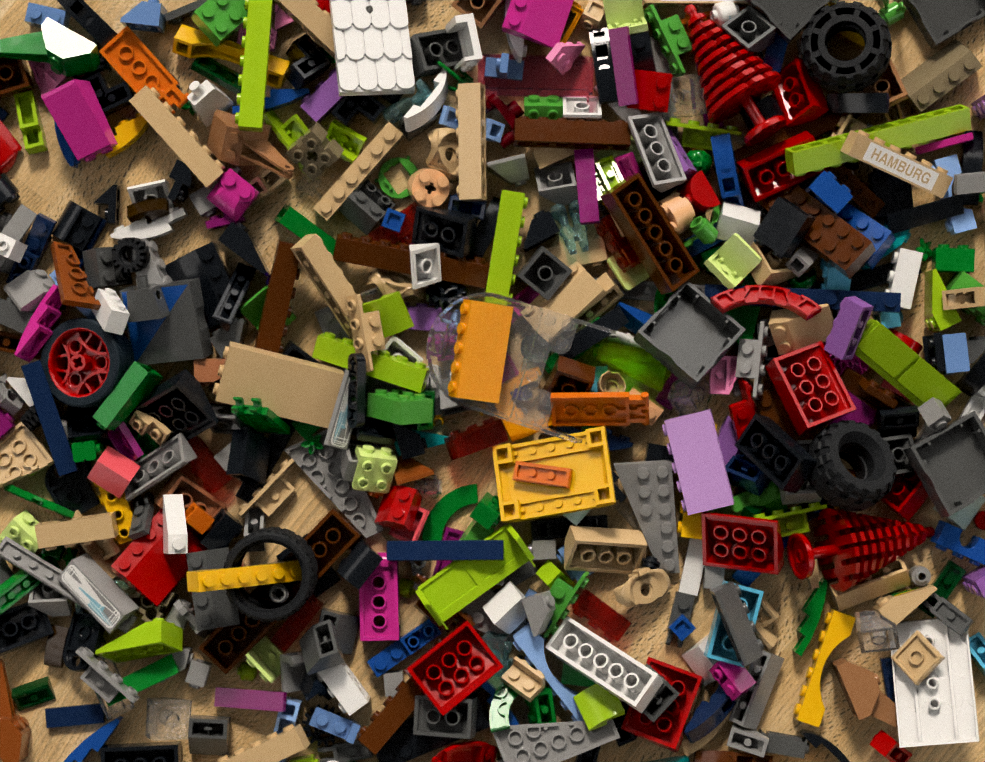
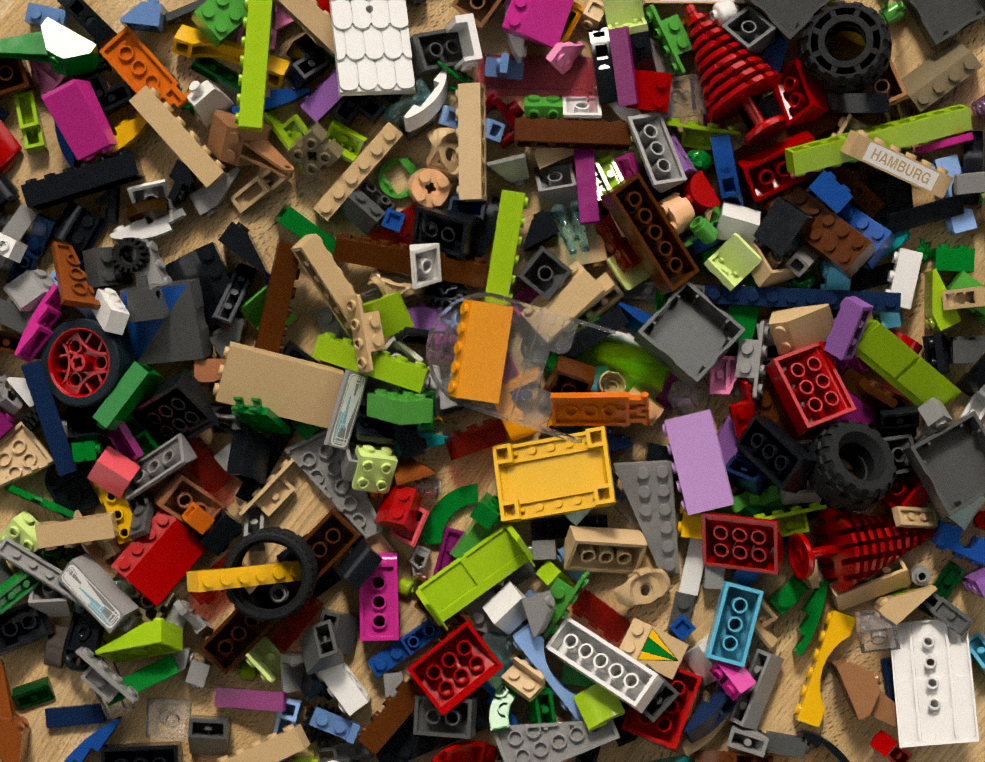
(82, 181): none -> black brick
(145, 424): tan slope -> none
(174, 525): white slope -> none
(211, 607): dark grey slope -> none
(217, 222): magenta slope -> none
(233, 195): dark pink slope -> none
(312, 443): green plant -> none
(356, 390): black beam -> none
(412, 335): none -> black tile
(445, 550): dark blue tile -> none
(542, 474): orange tile -> none
(650, 562): black plate -> none
(654, 648): none -> tan slope
(736, 623): dark grey slope -> none
(768, 295): red tile -> none
(787, 594): none -> green slope
(914, 517): none -> tan plate
(917, 657): tan tile -> none
(955, 353): medium blue panel -> none

